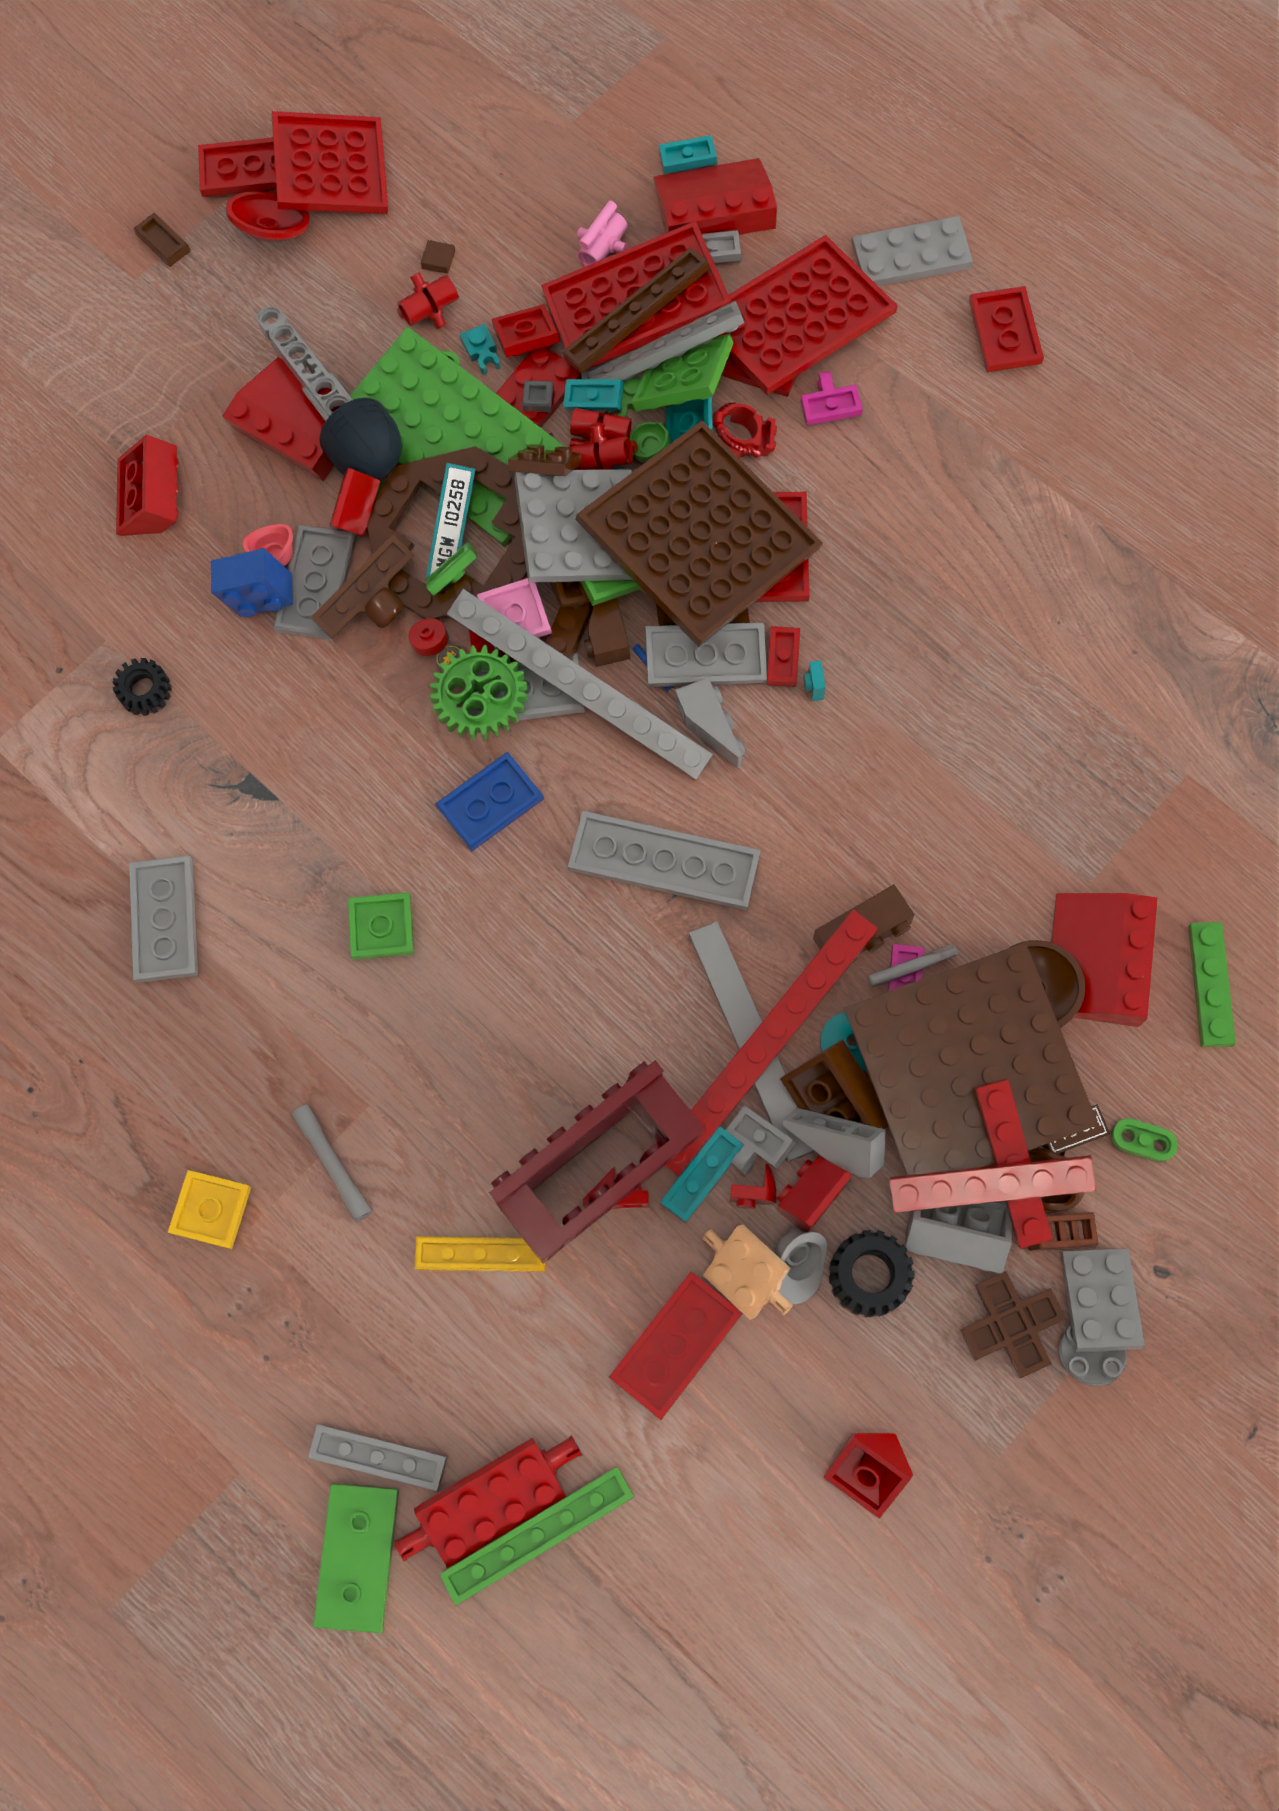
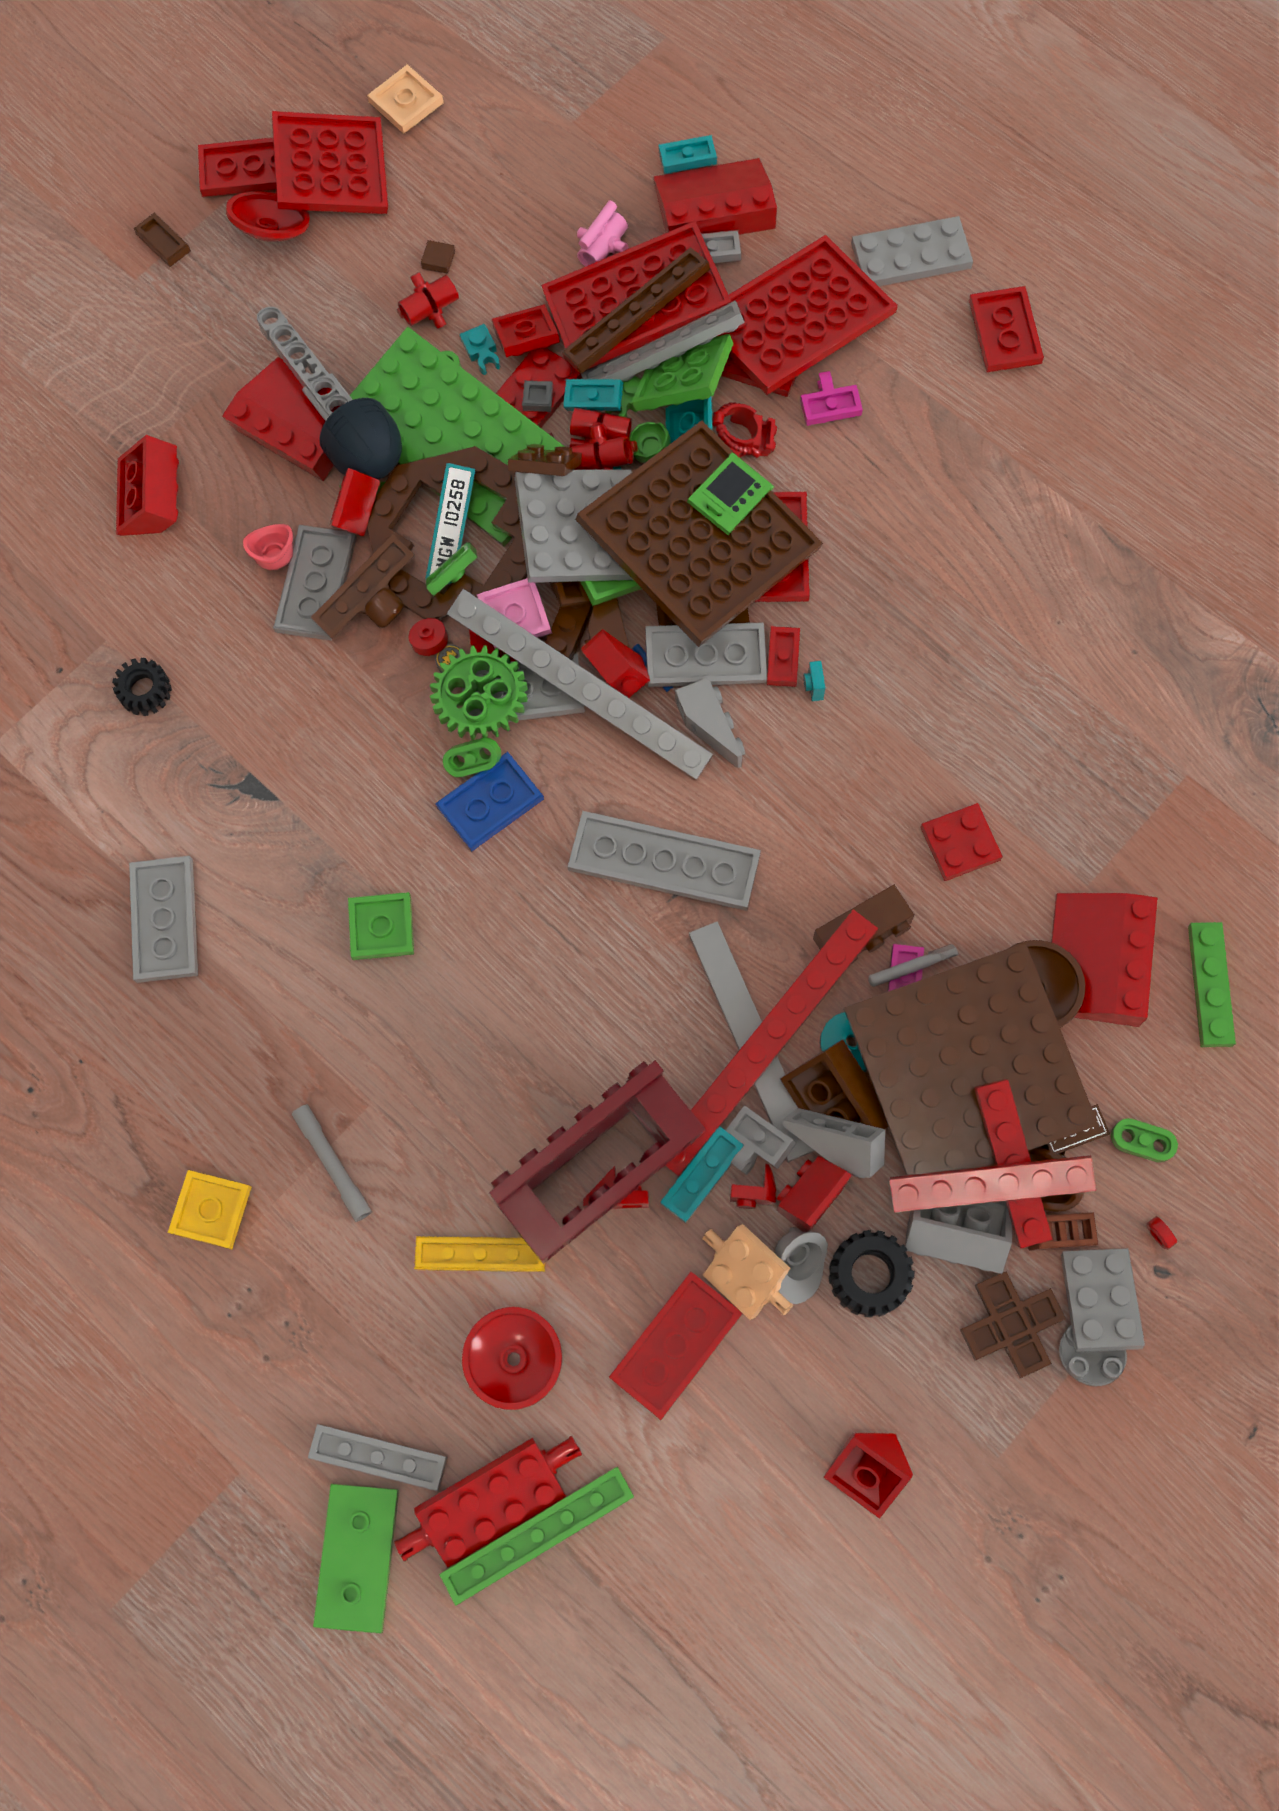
(251, 582): blue brick -> none
(405, 99): none -> light nougat plate
(474, 756): none -> bright green plate
(488, 1351): none -> red dish
(616, 663): none -> red slope
(730, 493): none -> bright green container
(961, 842): none -> red plate
(1161, 1233): none -> red tile

